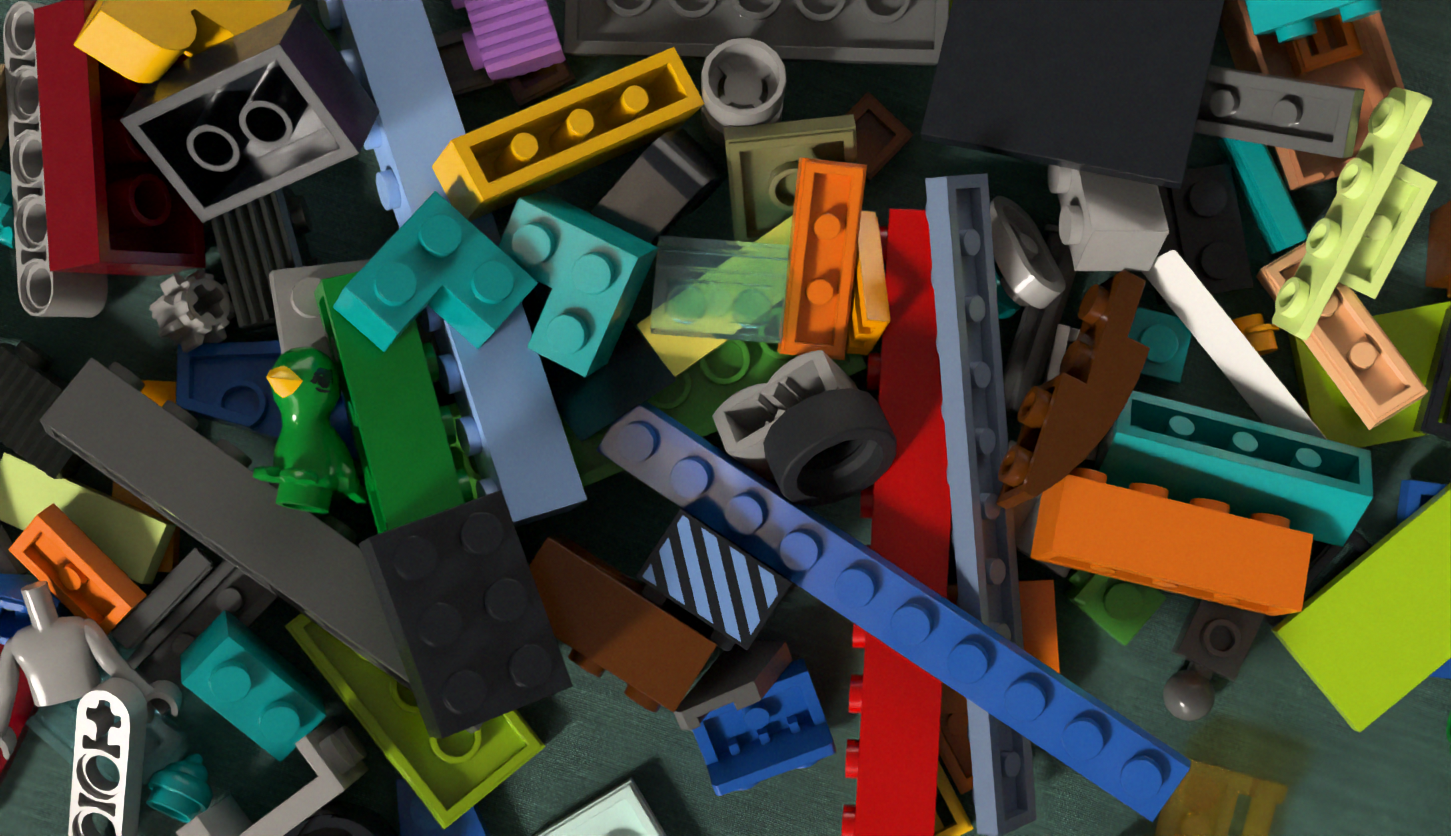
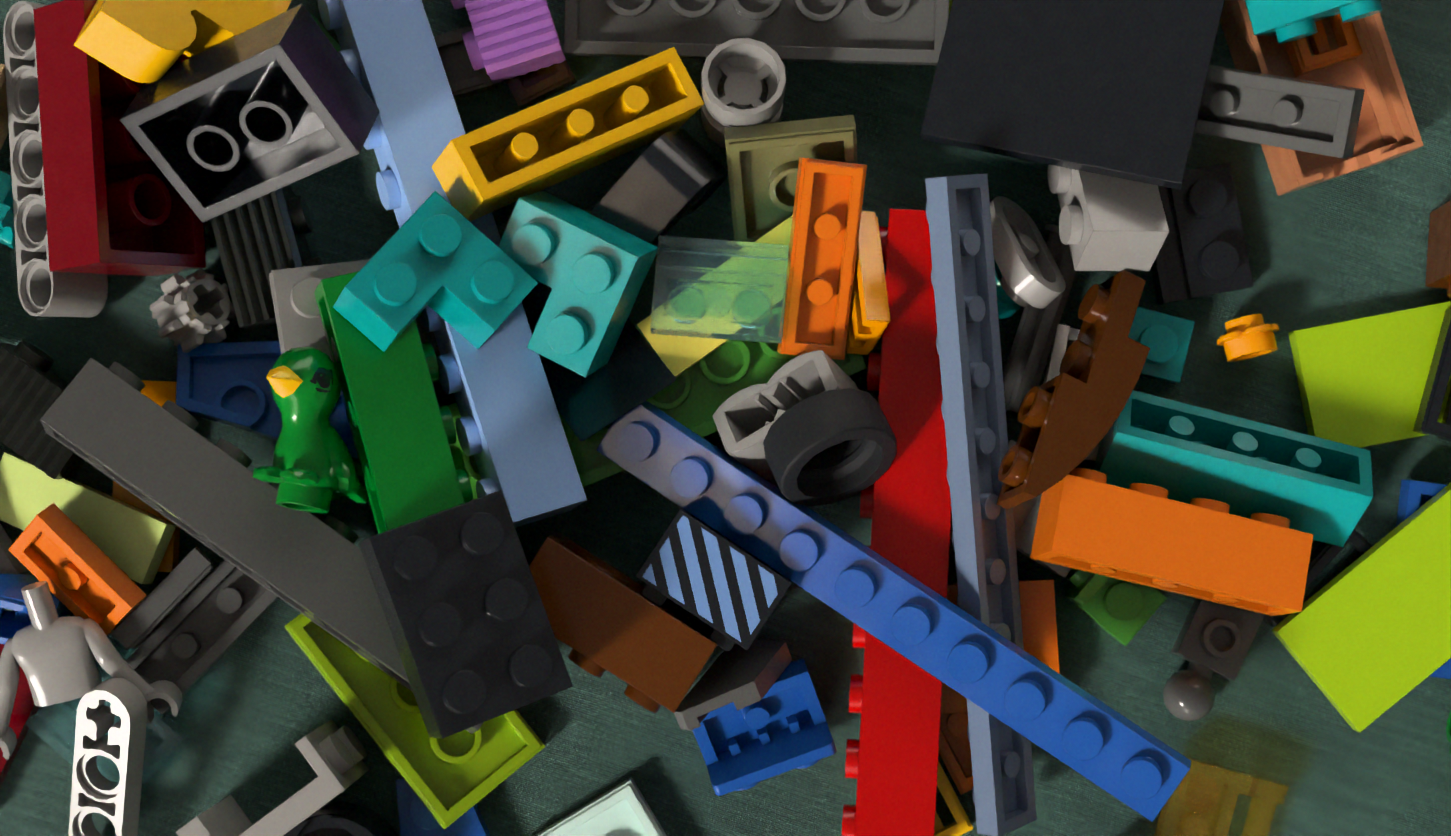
(181, 789): teal plate -> none
(252, 685): teal brick -> none
(877, 134): reddish brown tile -> none
(1227, 345): white sticker -> none
(1264, 193): teal tile -> none
(1353, 348): light nougat tile -> none
(1367, 220): yellowish green bracket -> none

